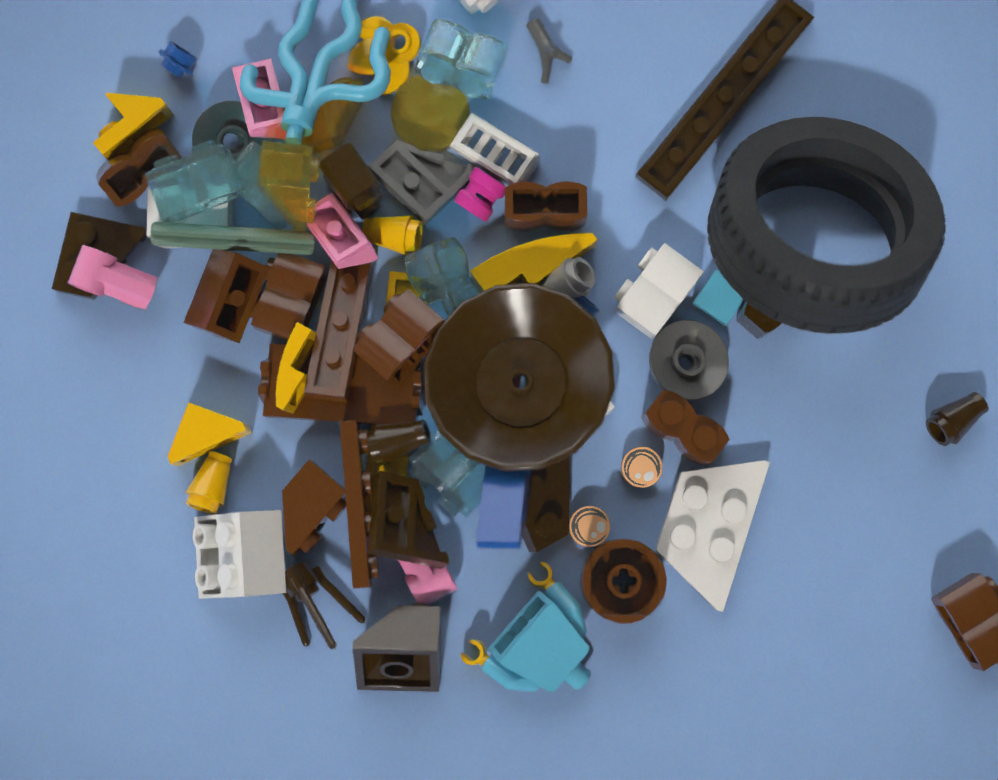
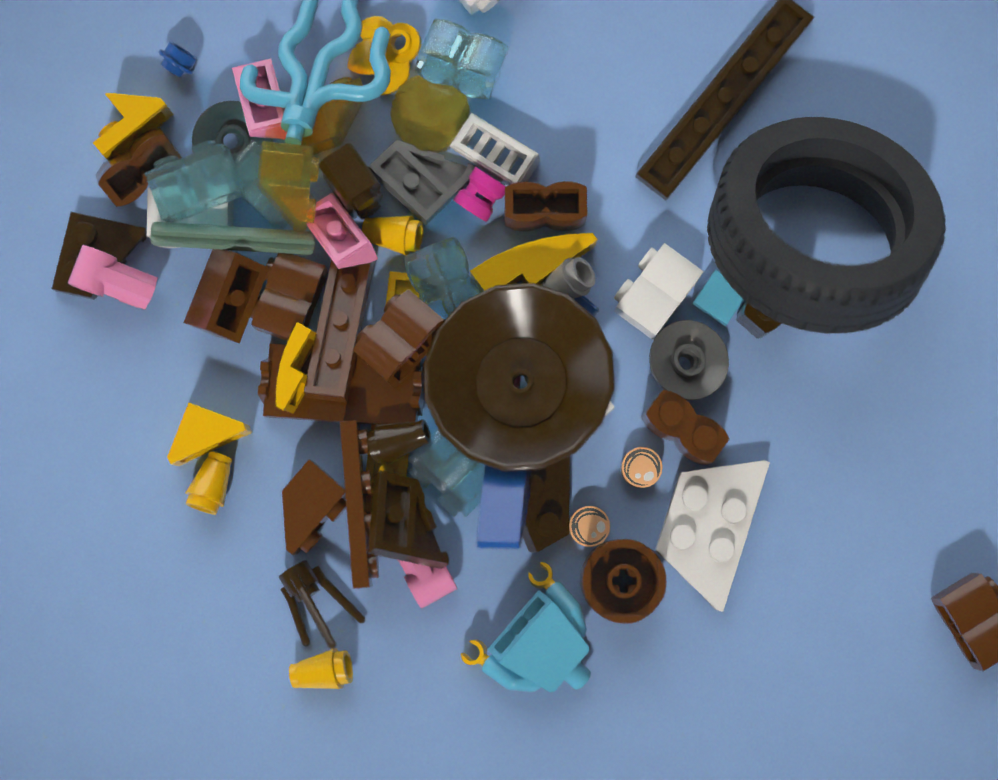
(239, 554): white slope -> none
(322, 671): none -> yellow cone
(400, 651): slope -> none
(546, 48): dark grey bar -> none
(955, 419): dark brown cone -> none

